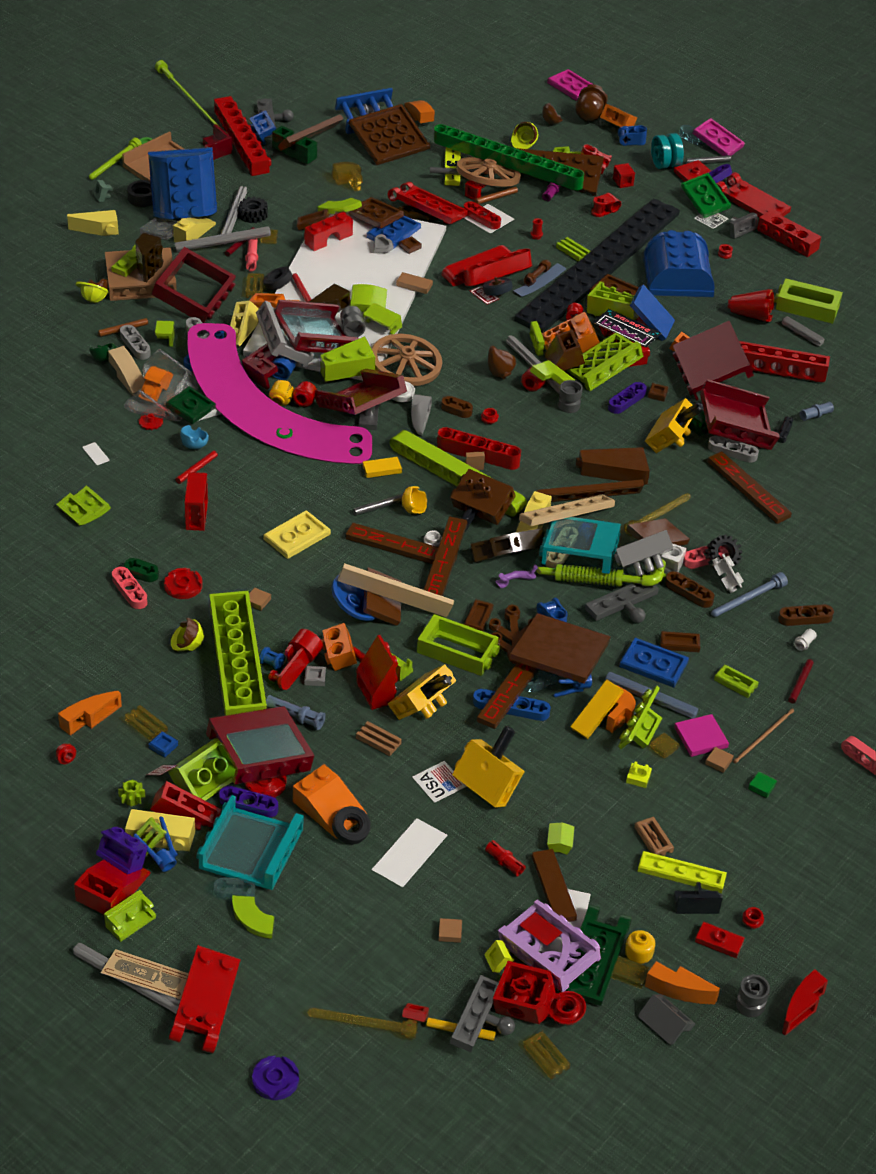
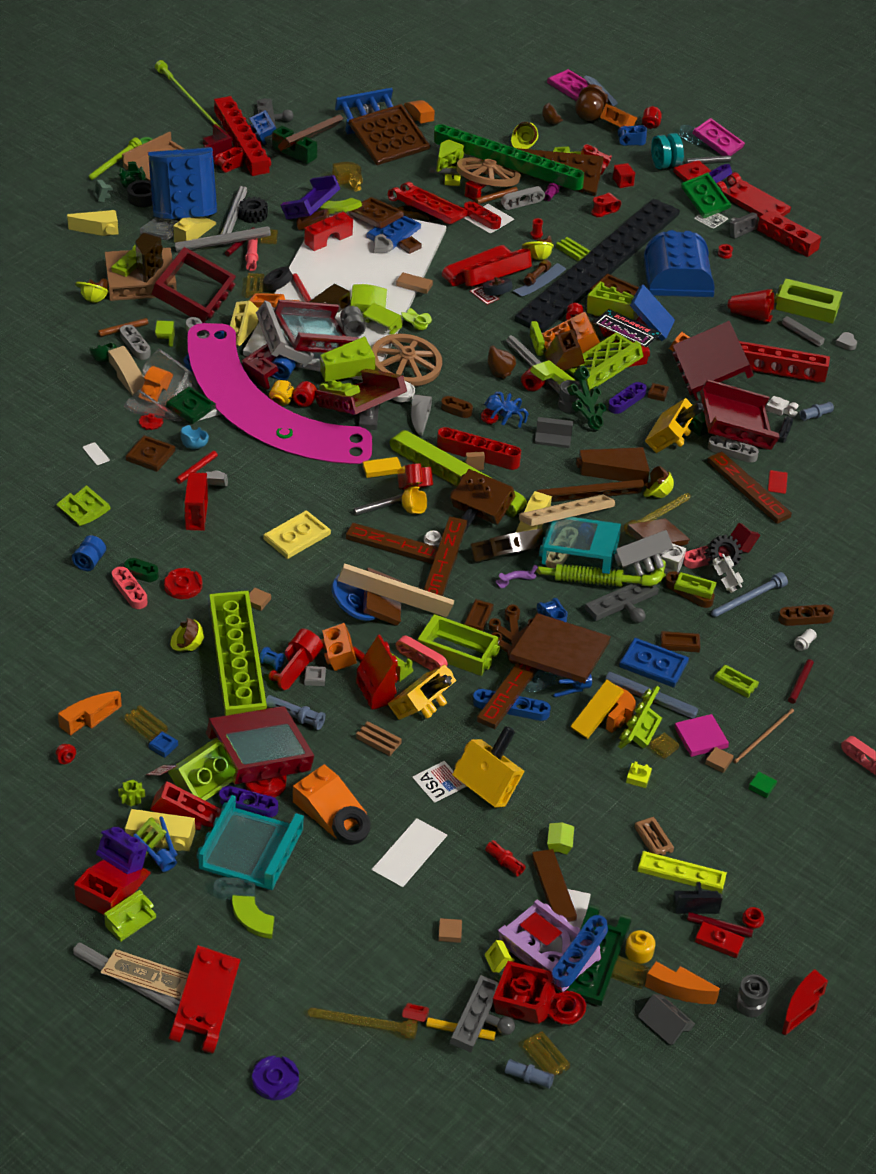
(89, 553): none -> blue wheel
(128, 175): none -> dark green piece
(150, 453): none -> reddish brown tile
(217, 478): none -> light grey slope
(230, 159): none -> red piece
(322, 190): none -> dark purple panel
(340, 388): none -> lime hinge
(411, 649): none -> coral beam
(414, 475): none -> red beam
(419, 322): none -> lime plate
(449, 153): none -> lime slope
(506, 408): none -> blue animal
(512, 200): none -> light grey beam
(529, 1073): none -> sand blue pin
(540, 249): none -> neon yellow piece
(553, 432): none -> dark grey panel
(577, 949): none -> blue beam
(590, 80): none -> sand blue slope
(594, 418): none -> dark green plant
(651, 117): none -> red head
(660, 483): none -> piece
(695, 585): none -> lime tile
(737, 929): none -> dark red bar
(744, 537): none -> dark red panel
(777, 481): none -> red sticker
(779, 406): none -> white plate
(846, 341): none -> light grey tile

